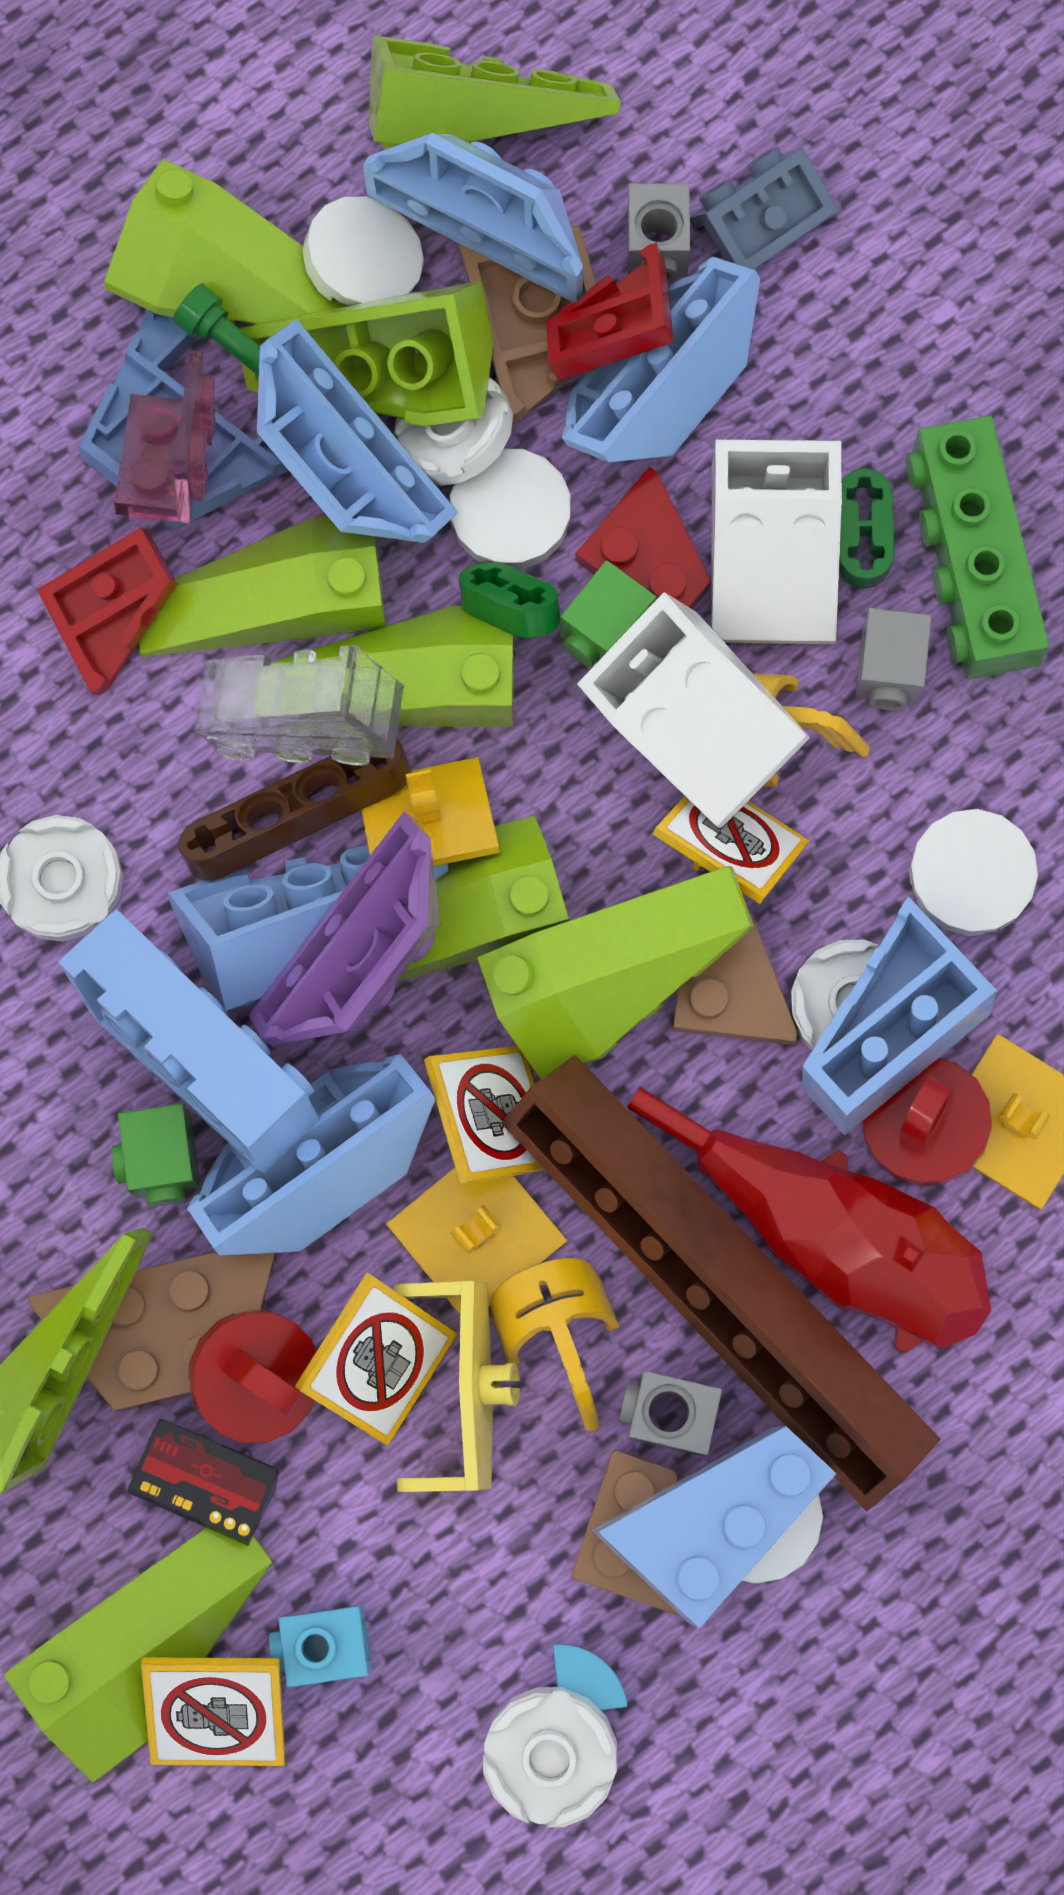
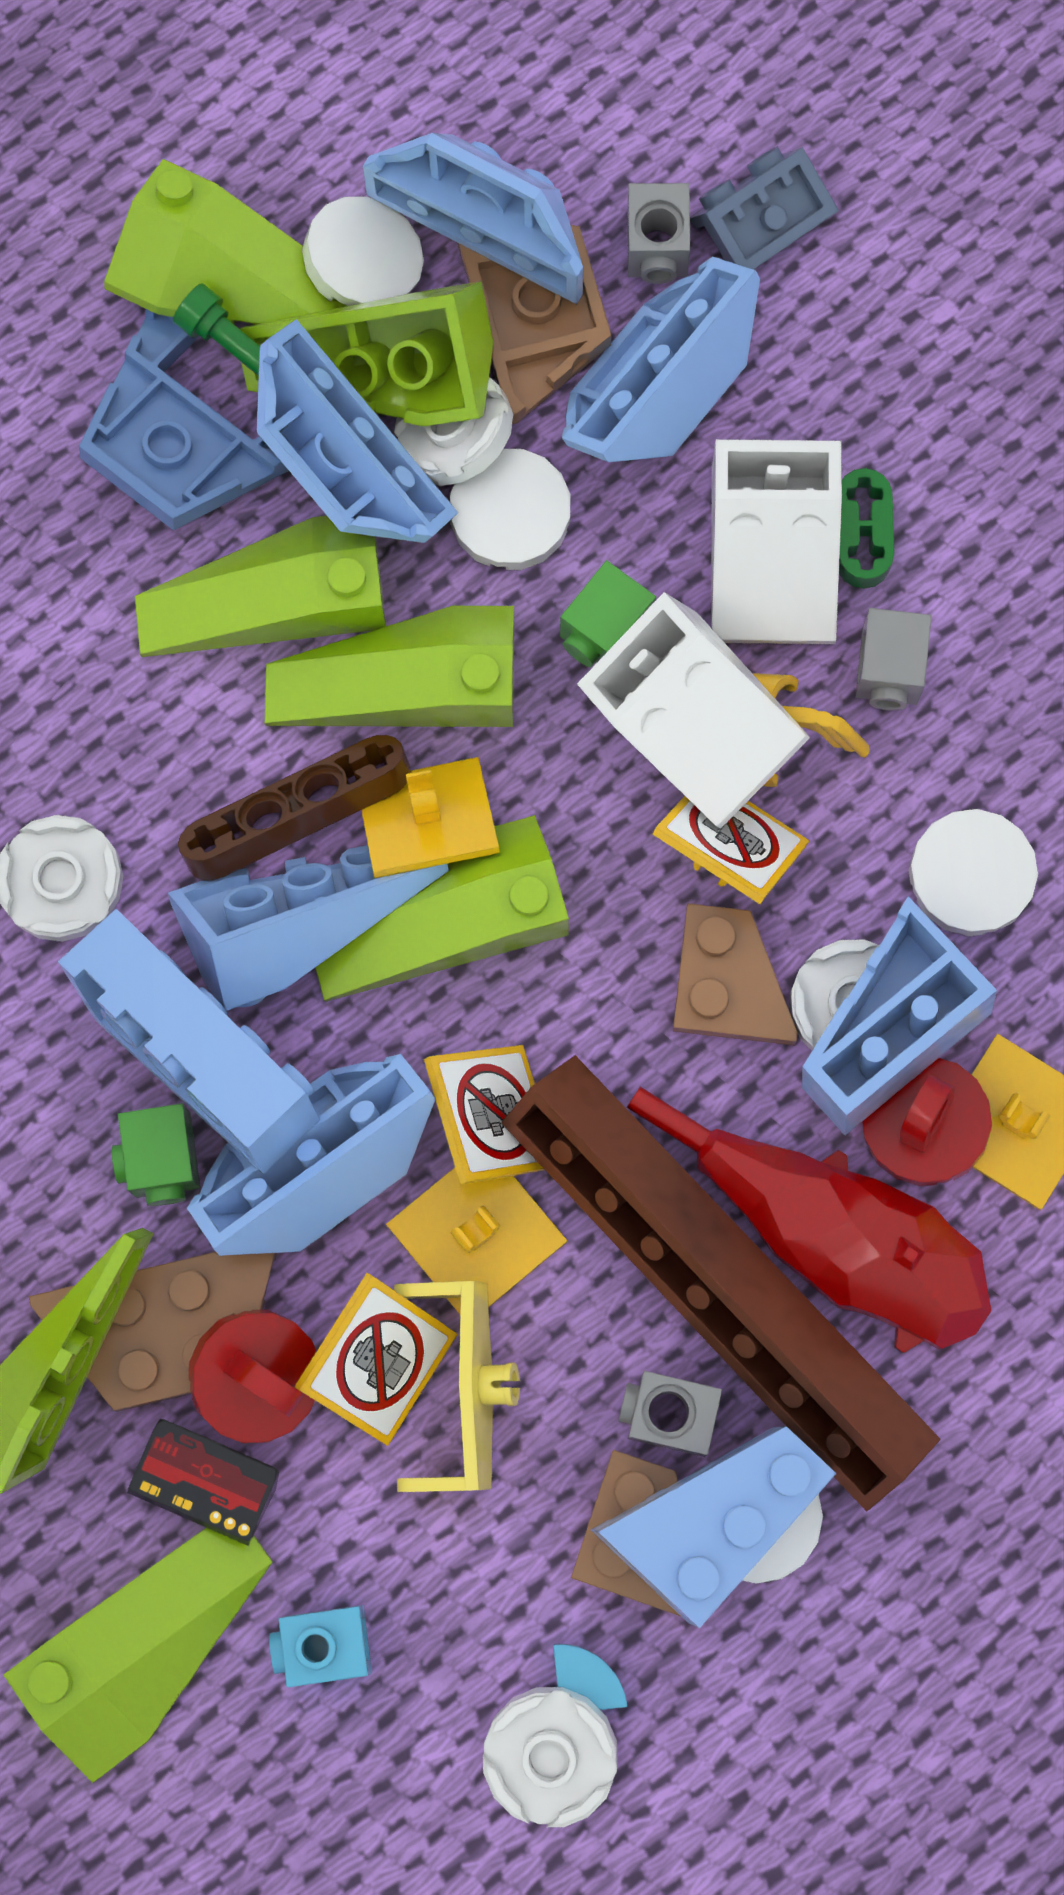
(109, 605): red wing -> none
(166, 450): clear pink bracket -> none
(214, 1711): piece -> none
(301, 708): clear wedge -> none
(359, 945): medium lavender wedge -> none
(426, 91): lime wedge -> none
(509, 599): green beam -> none
(523, 1292): yellow helmet -> none
(607, 971): lime wedge -> none
(613, 320): red wing -> none
(648, 544): red wing -> none
(977, 548): bright green brick -> none

